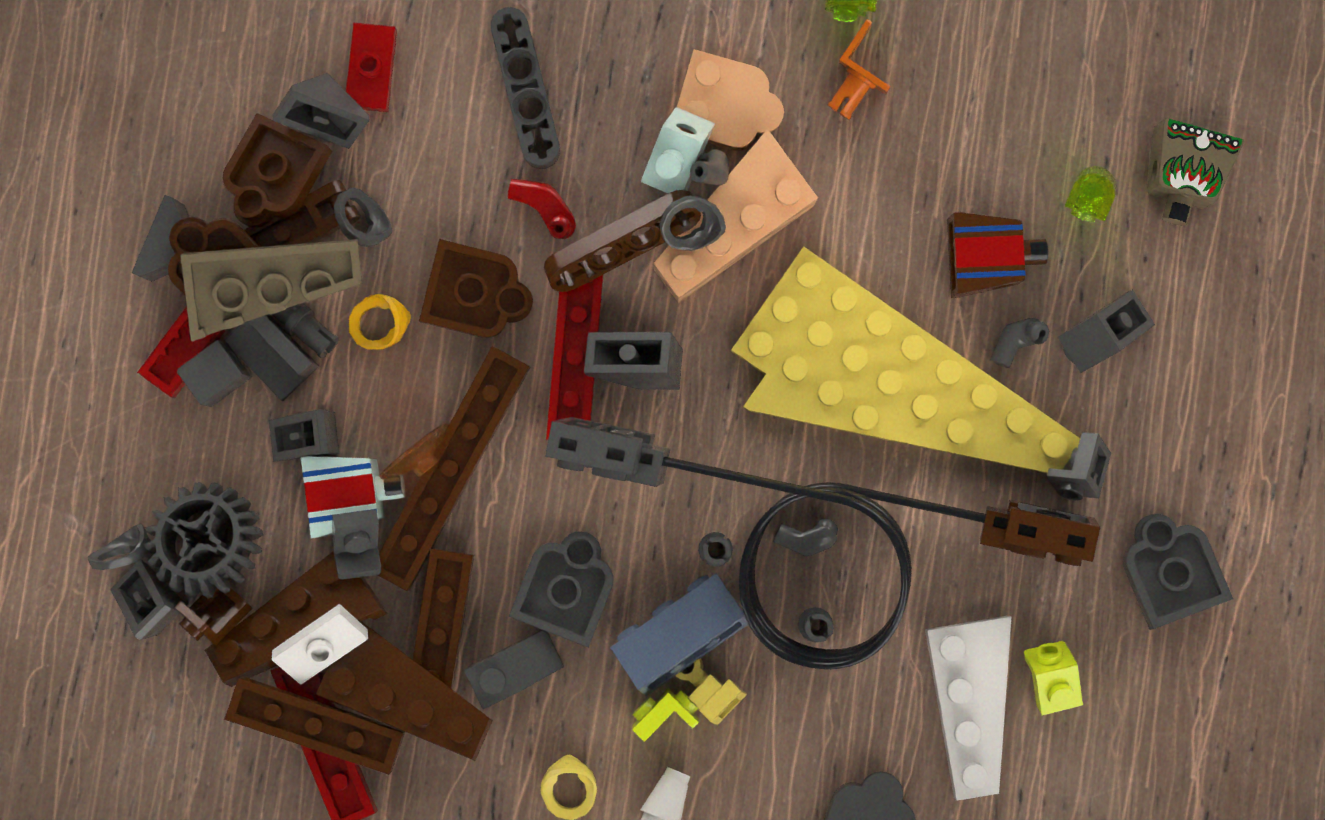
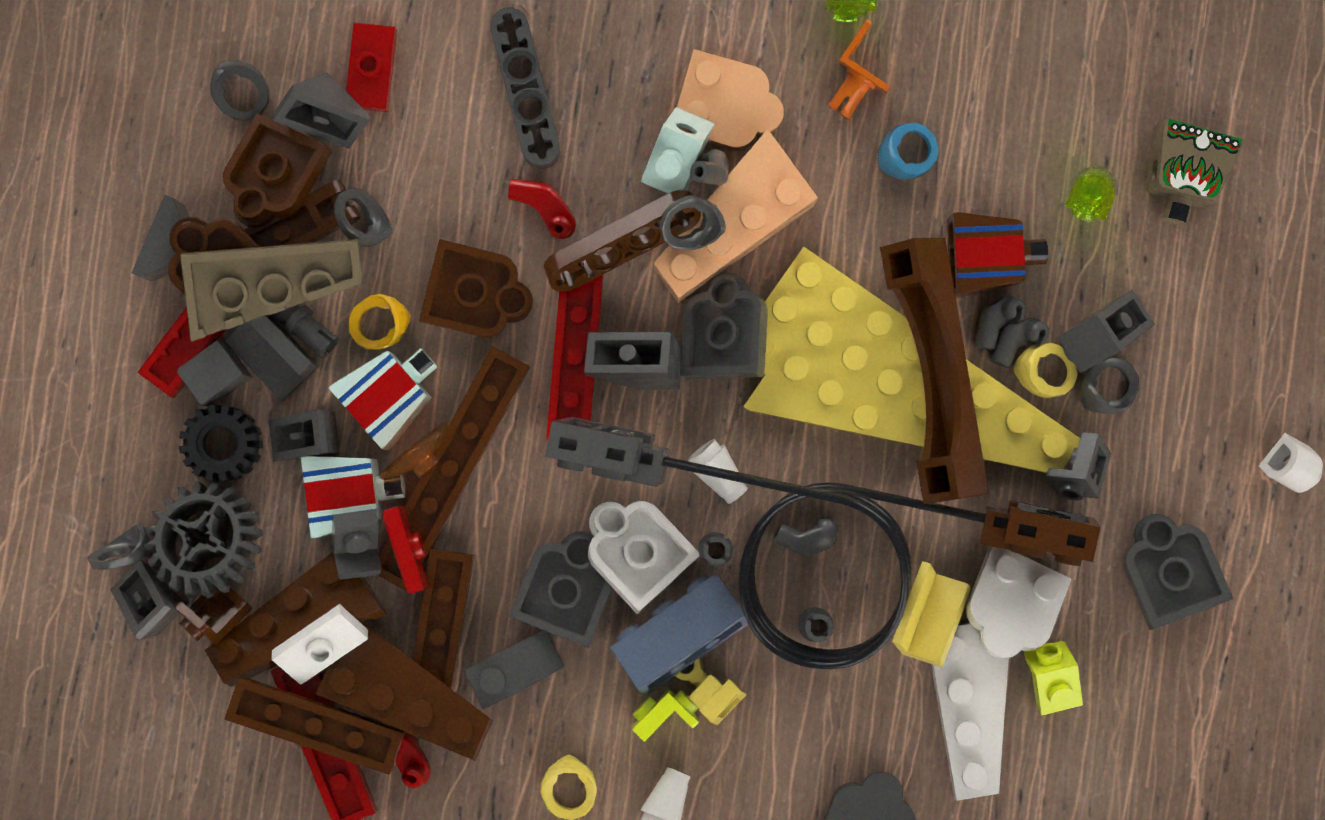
(195, 443): none -> black tyre
(244, 70): none -> dark grey piece
(386, 394): none -> torso
(407, 549): none -> red plate
(412, 763): none -> red arm
(637, 550): none -> white plate
(718, 456): none -> white cone
(724, 331): none -> dark grey plate
(890, 161): none -> dark azure piece
(931, 616): none -> light yellow panel
(952, 450): none -> reddish brown arch
(995, 317): none -> dark grey arm
(1015, 602): none -> white plate
(1027, 374): none -> light yellow piece
(1092, 399): none -> dark grey piece
(1297, 473): none -> white plate

